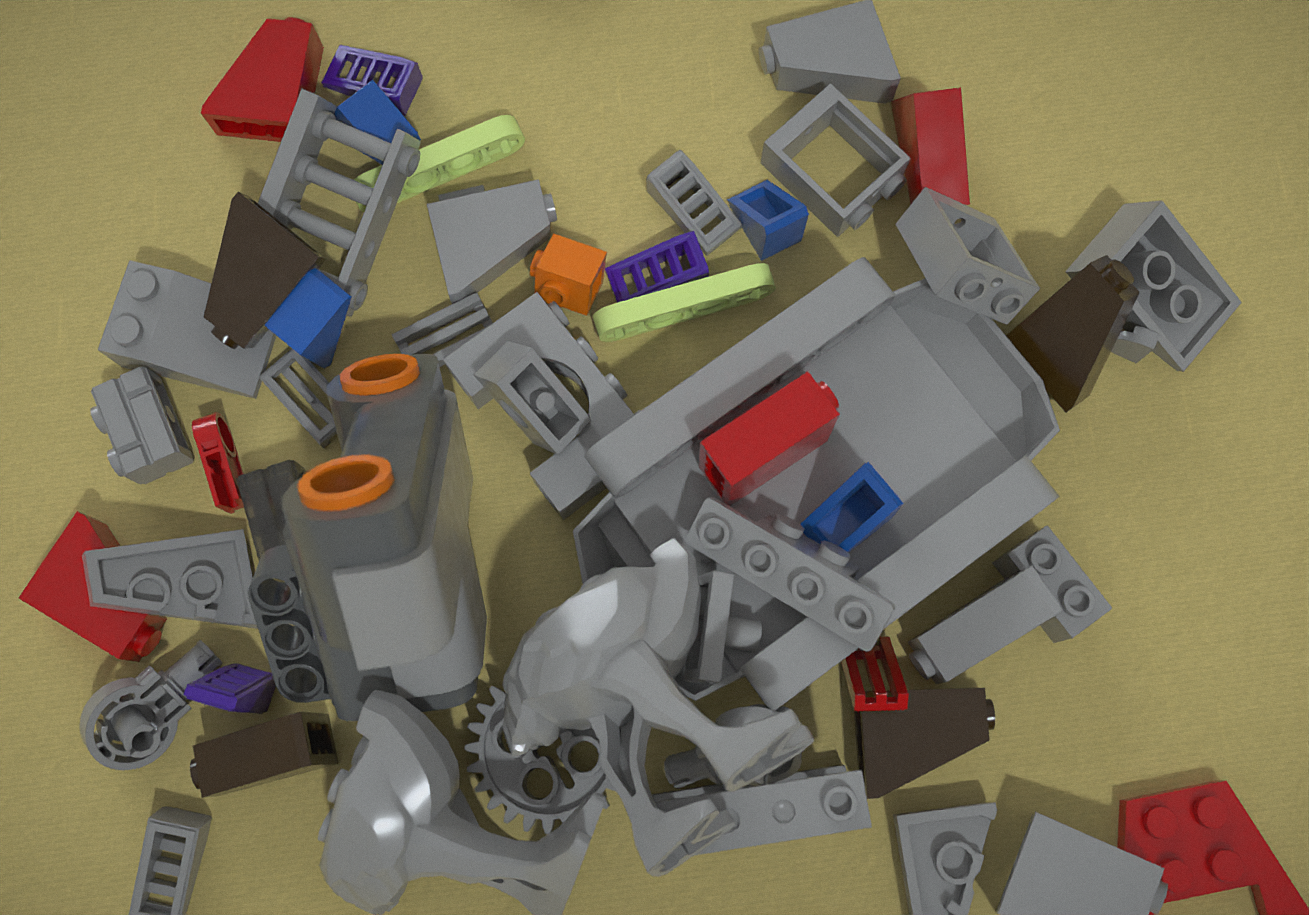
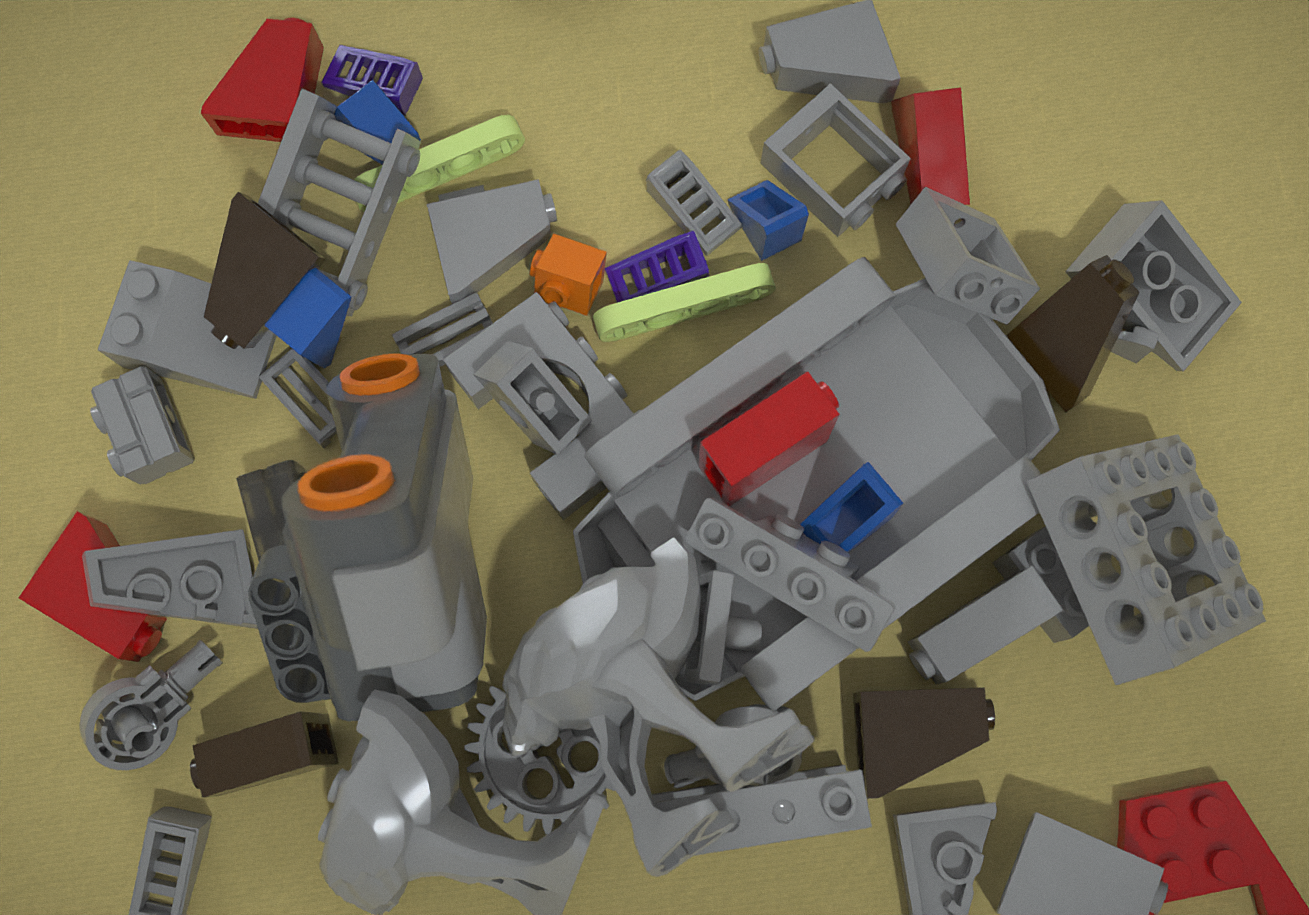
(219, 460): red piece -> none
(234, 689): dark purple slope -> none
(893, 674): red tile -> none
(1156, 565): none -> light grey brick

